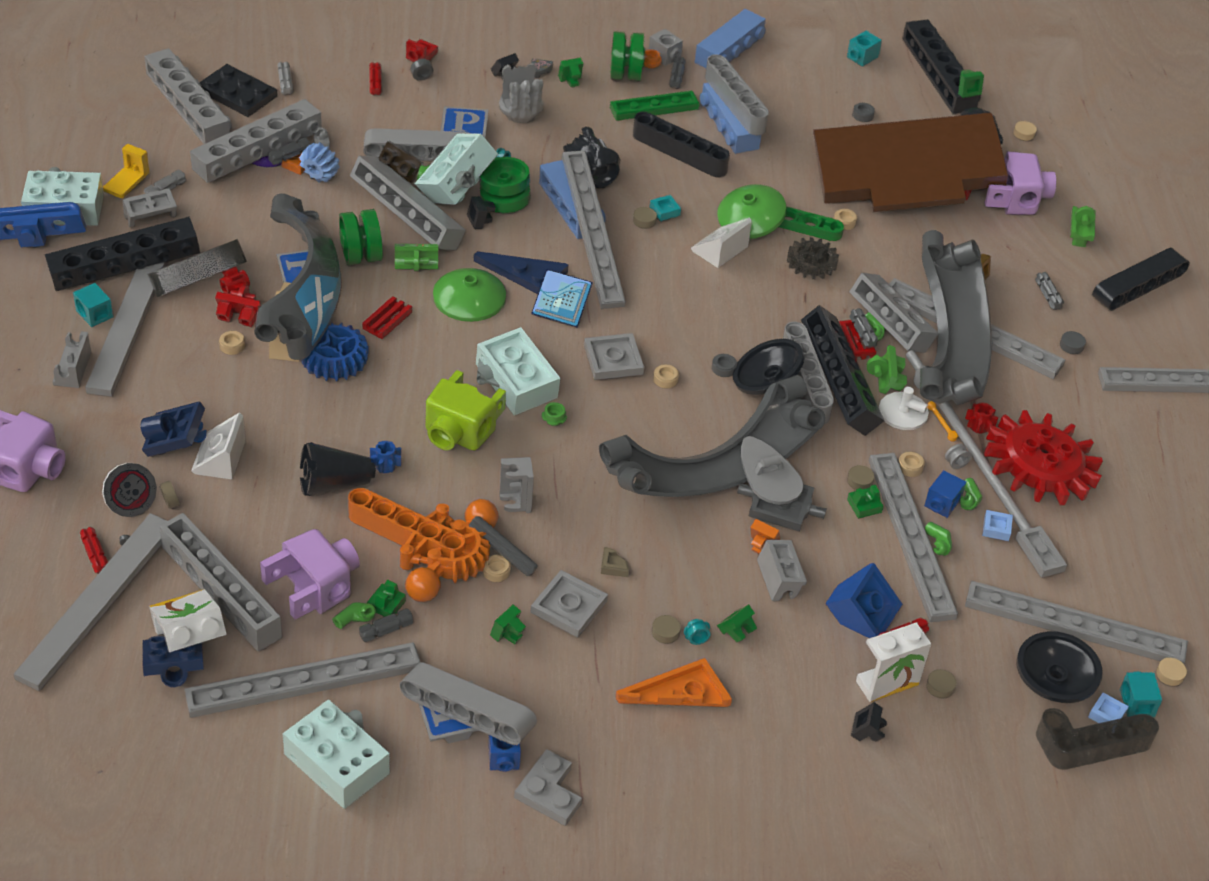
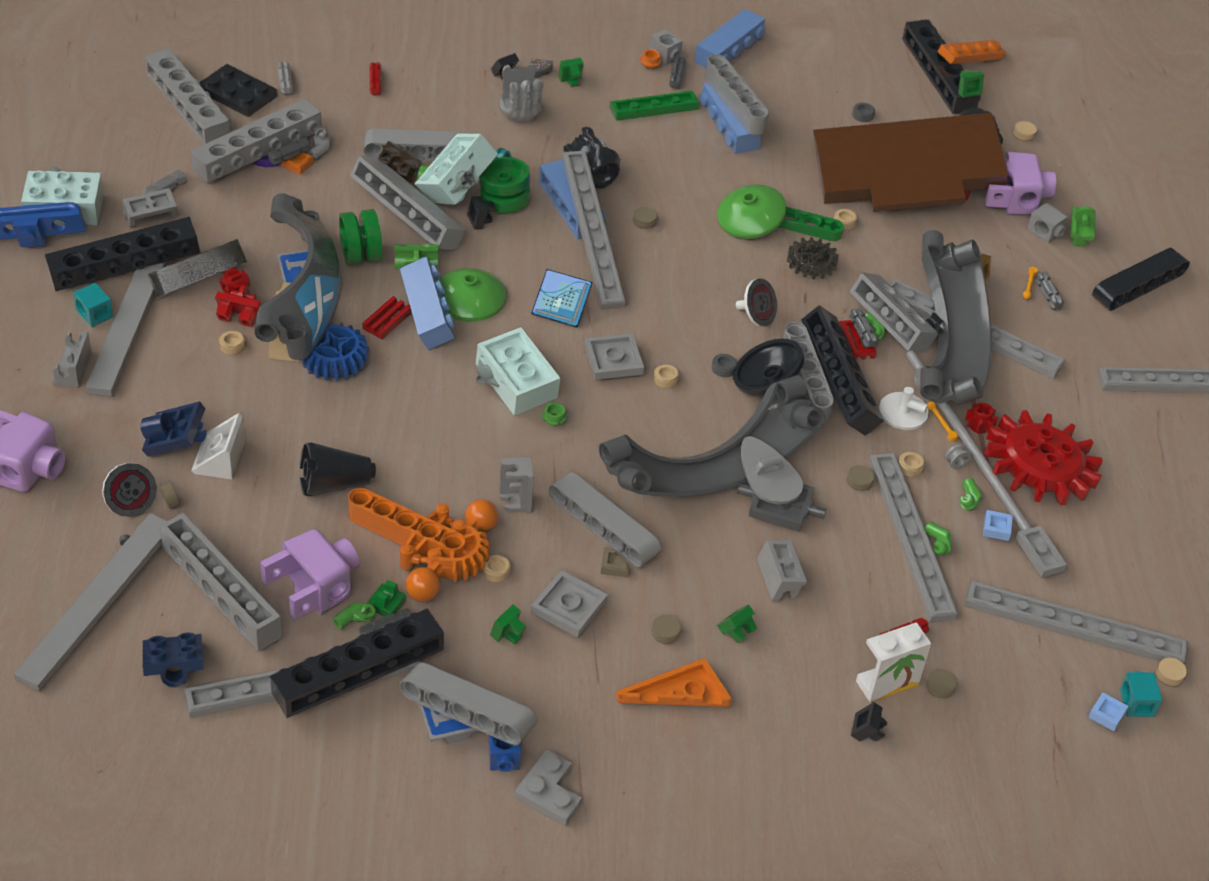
(93, 549): red axle -> none
(134, 171): yellow bracket -> none
(188, 620): white panel -> none
(319, 162): light blue gear -> none
(337, 752): light aqua piece -> none
(356, 662): none -> black brick
(386, 456): blue gear -> none
(420, 50): red bracket -> none
(421, 69): dark grey tile -> none
(427, 303): none -> medium blue brick
(461, 414): lime piece -> none
(465, 120): piece -> none
(504, 547): dark grey axle -> none
(521, 270): dark blue wing -> none
(605, 519): none -> light grey beam
(627, 56): green wheel -> none
(665, 207): teal plate -> none
(681, 144): black beam -> none
(697, 631): teal plate -> none
(724, 242): white slope -> none
(759, 302): none -> shield
(760, 533): orange tile -> none
(864, 48): teal brick -> none
(865, 501): green tile -> none
(865, 602): blue slope -> none
(888, 370): bright green hips -> none
(935, 321): none -> black hand
(945, 494): blue brick -> none
(972, 51): none -> orange plate
(1032, 272): none -> light orange hinge
(1047, 223): none -> light grey brick
(1059, 667): black dish -> none
(1072, 342): dark grey tile -> none
(1093, 743): clear smoke beam -> none

